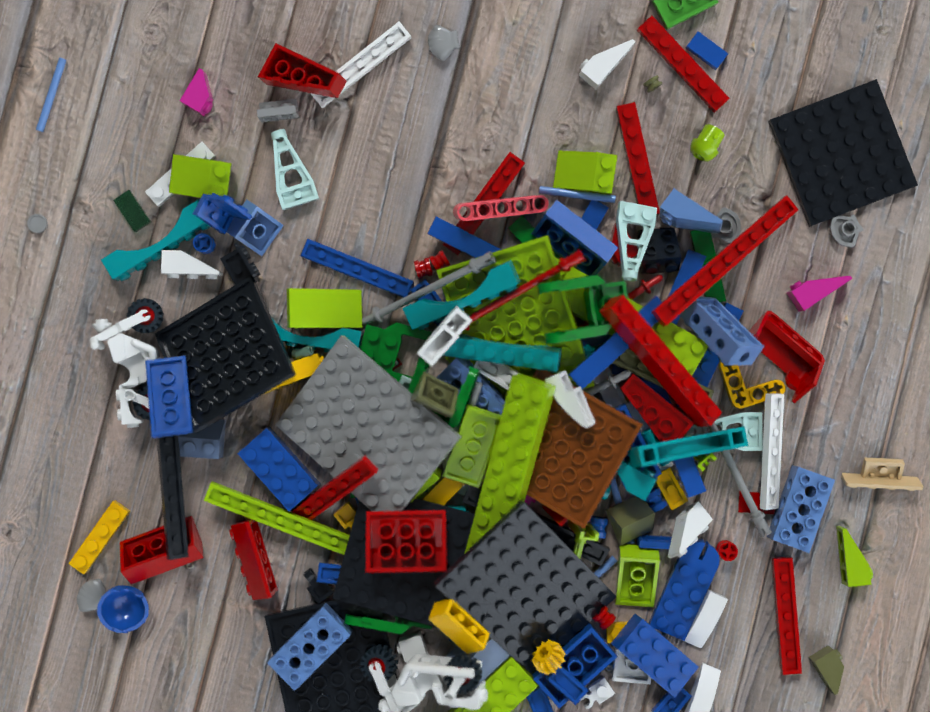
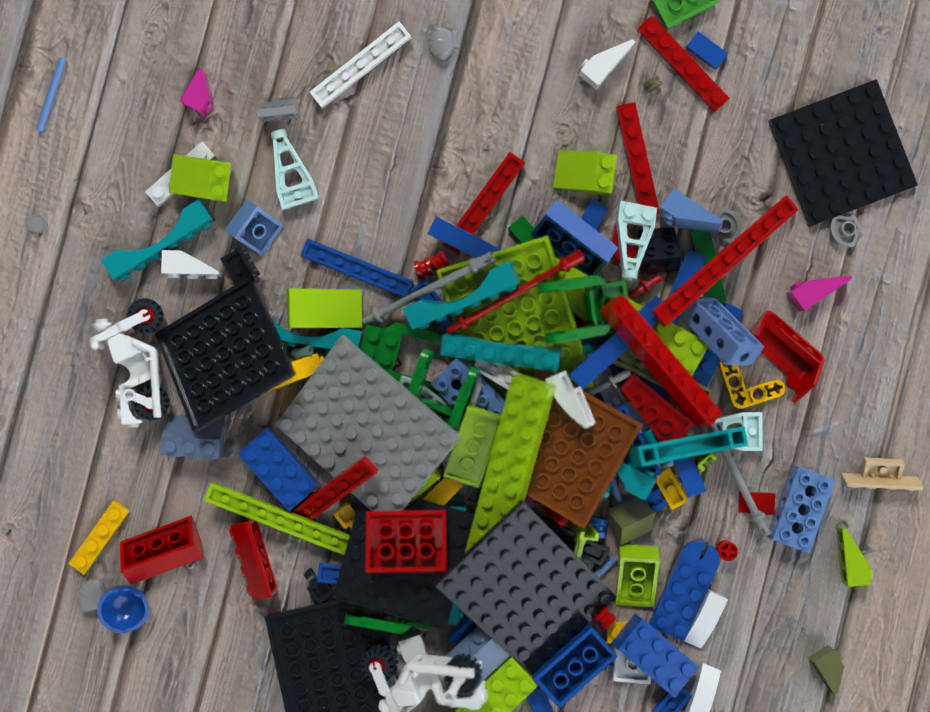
(132, 211): clear green tile -> none
(169, 397): blue tile -> none
(172, 497): black plate -> none
(203, 240): blue wheel -> none
(219, 211): blue bracket -> none
(295, 72): red wedge -> none
(296, 673): medium blue brick -> none
(435, 395): olive slope -> none
(444, 335): white slope -> none
(459, 626): yellow brick -> none
(509, 207): coral beam -> none
(548, 657): yellow gear -> none
(567, 685): blue tile -> none
(577, 194): medium blue bar -> none
(600, 691): white plate -> none
(655, 542): blue tile -> none
(687, 527): white slope -> none
(706, 145): lime piece -> none
(772, 451): white plate -> none
(786, 615): red plate -> none

